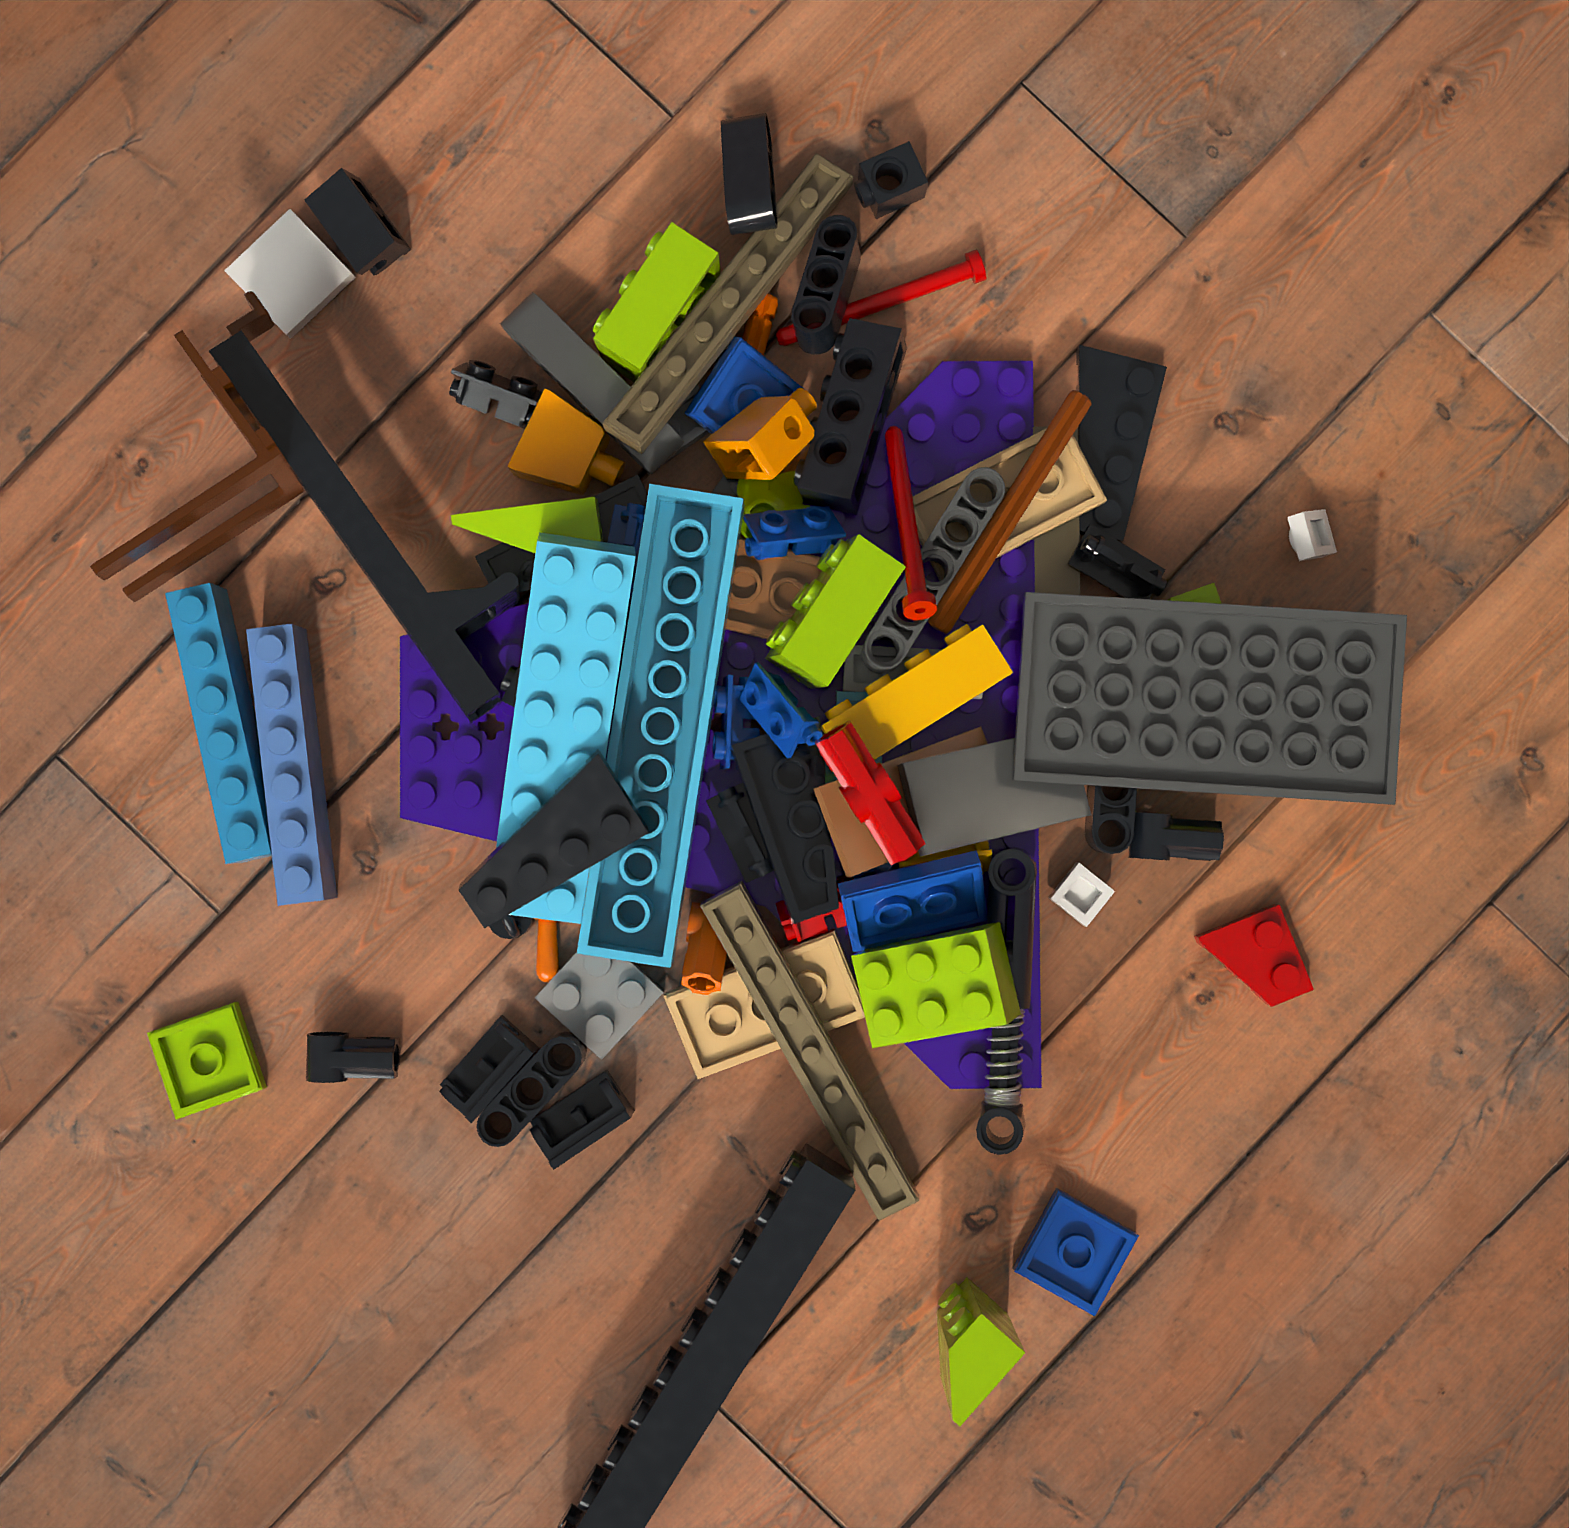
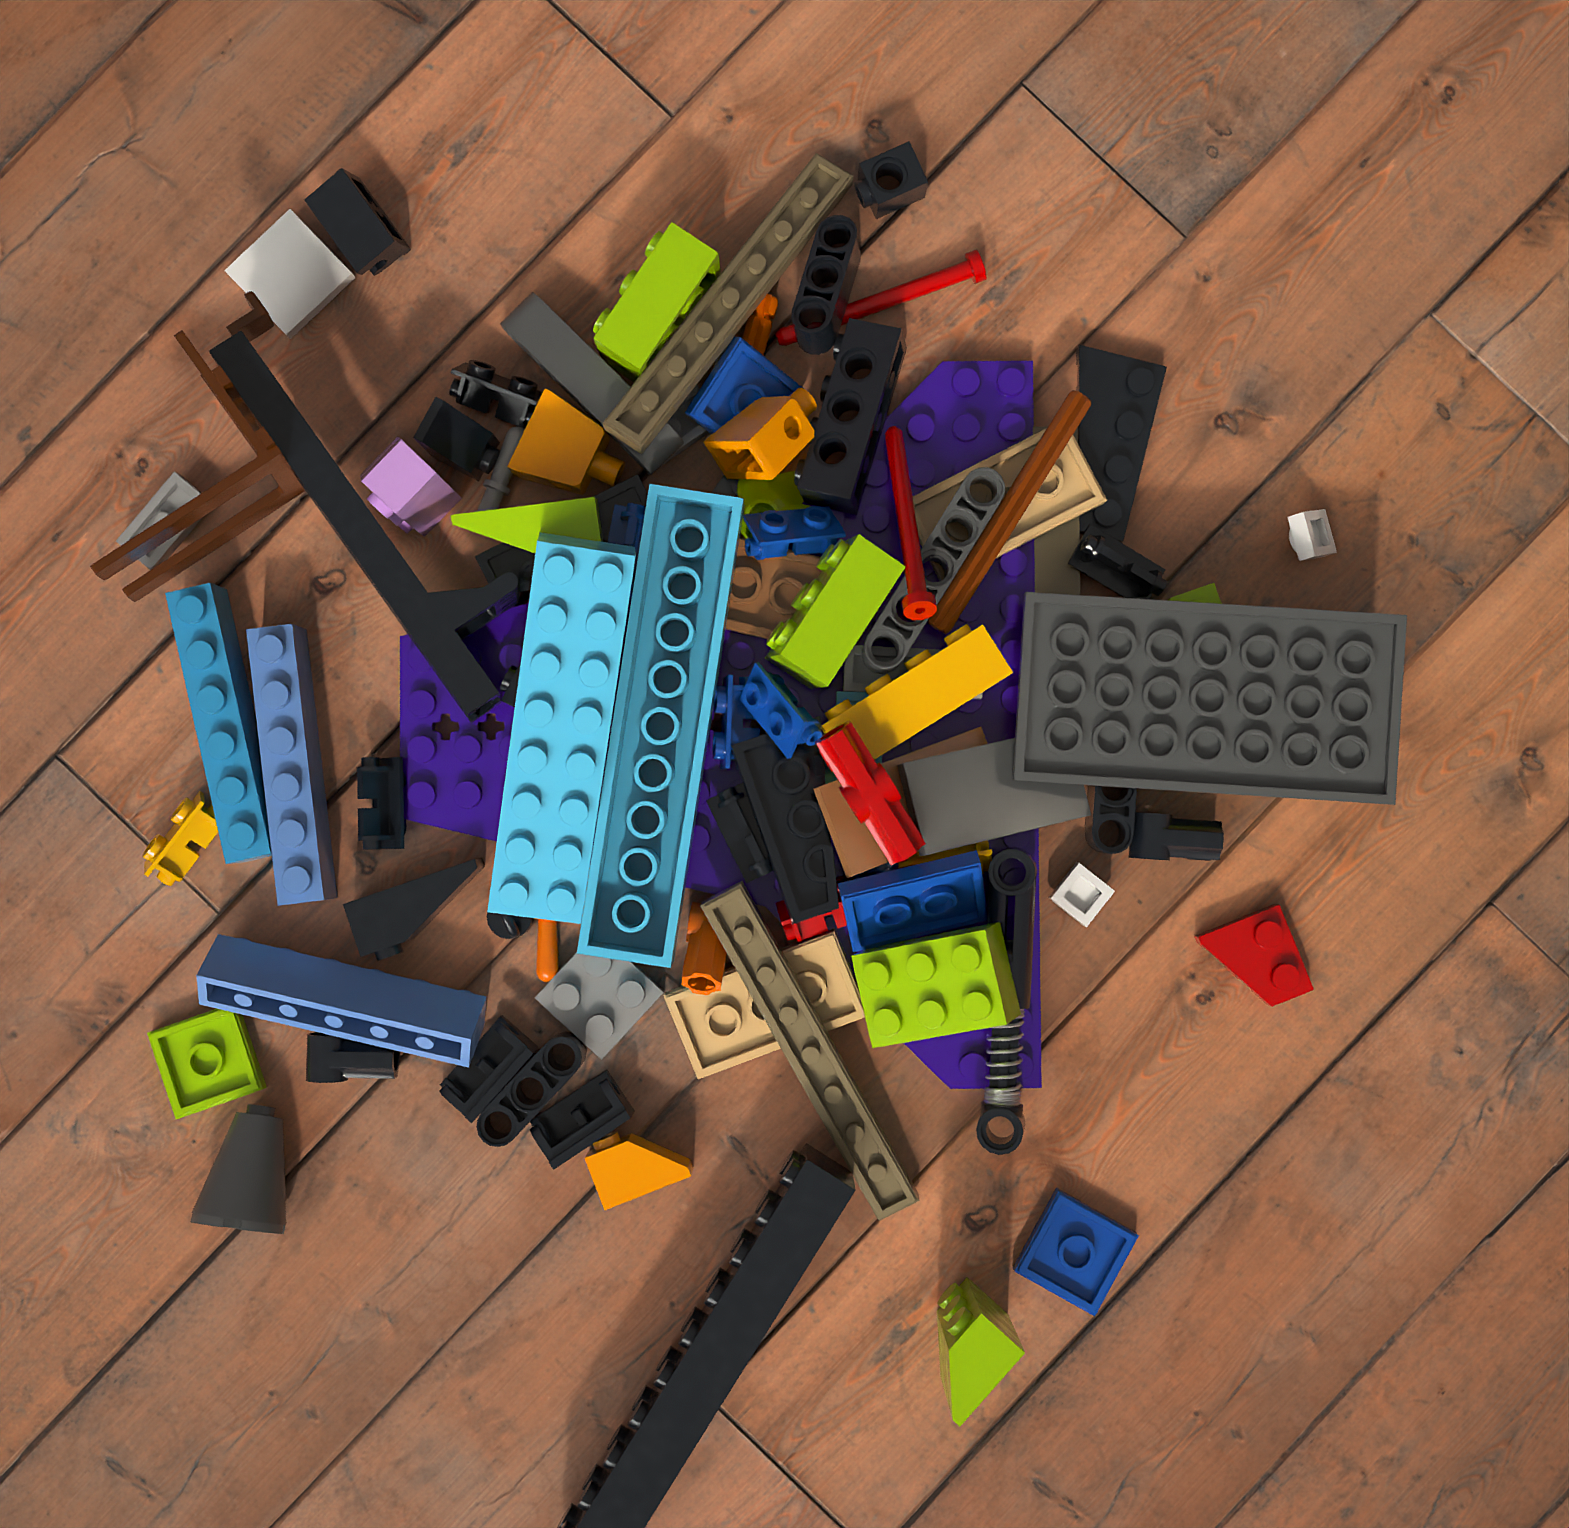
(168, 498): none -> light grey plate
(171, 852): none -> yellow hinge
(247, 1176): none -> dark grey cone
(341, 1000): none -> medium blue brick
(383, 783): none -> black hinge
(402, 912): none -> black slope
(408, 489): none -> lavender wedge
(457, 440): none -> black slope
(501, 475): none -> light grey piece
(567, 835): black wing -> none
(632, 1167): none -> light orange slope
(748, 174): black beam -> none

